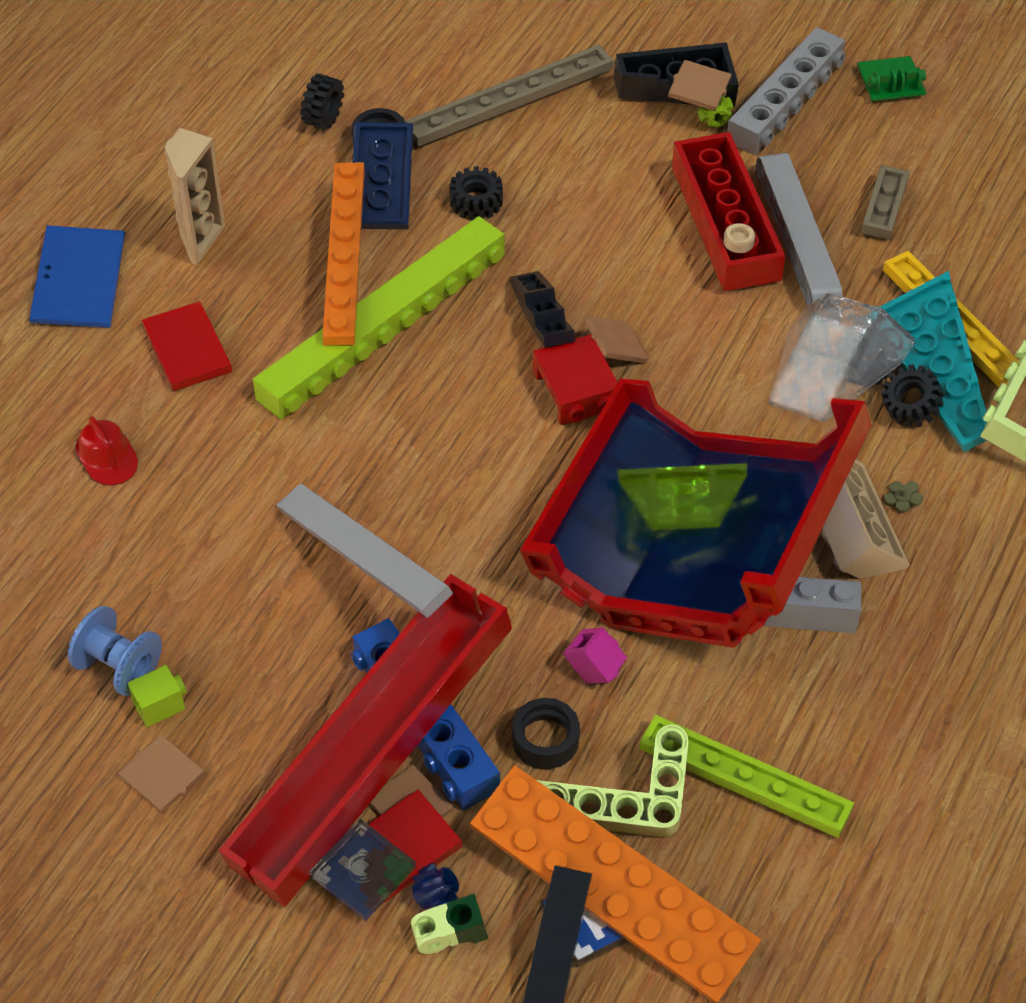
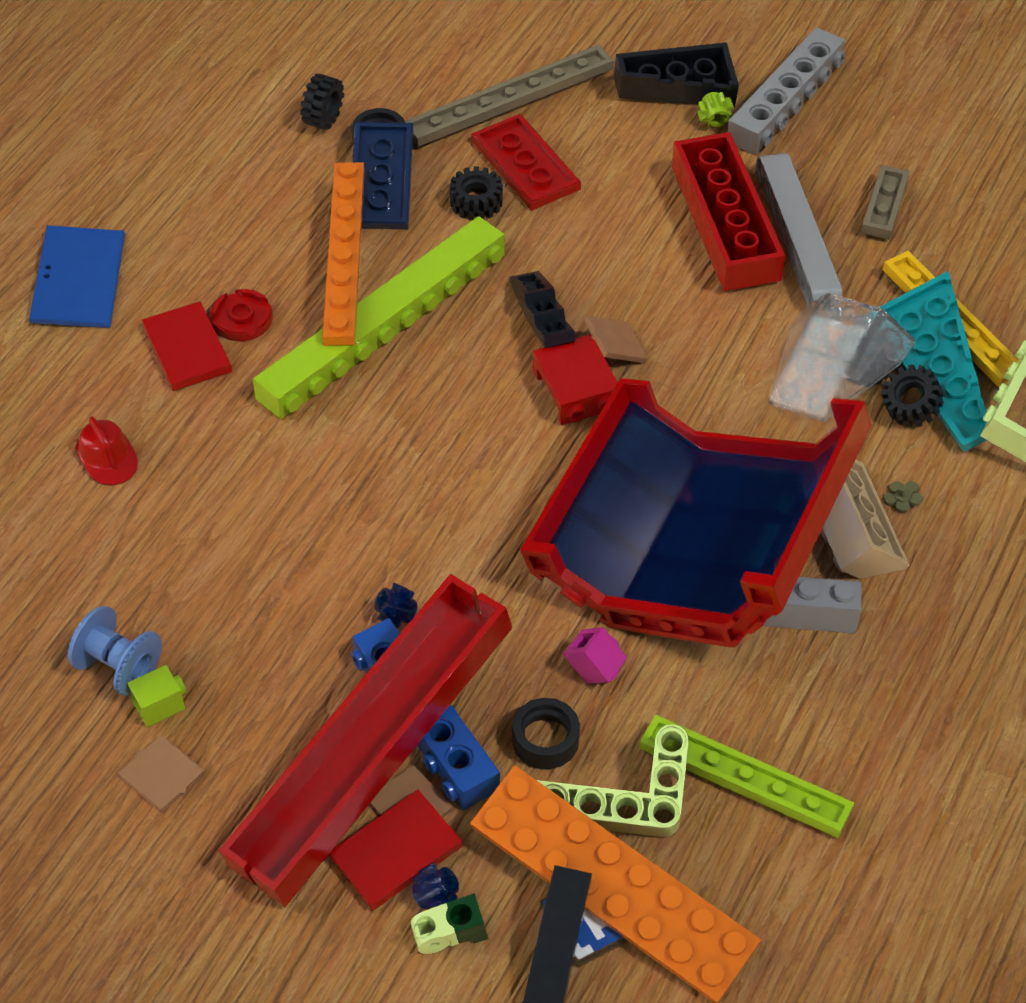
(195, 191): tan slope -> none
(241, 315): none -> red tile
(363, 869): clear smoke tile -> none
(365, 550): light grey tile -> none
(396, 604): none -> clear blue gear
(526, 162): none -> red tile
(683, 494): clear neon green wing -> none
(699, 85): medium nougat piece -> none
(739, 238): tan tile -> none
(892, 78): green hinge -> none

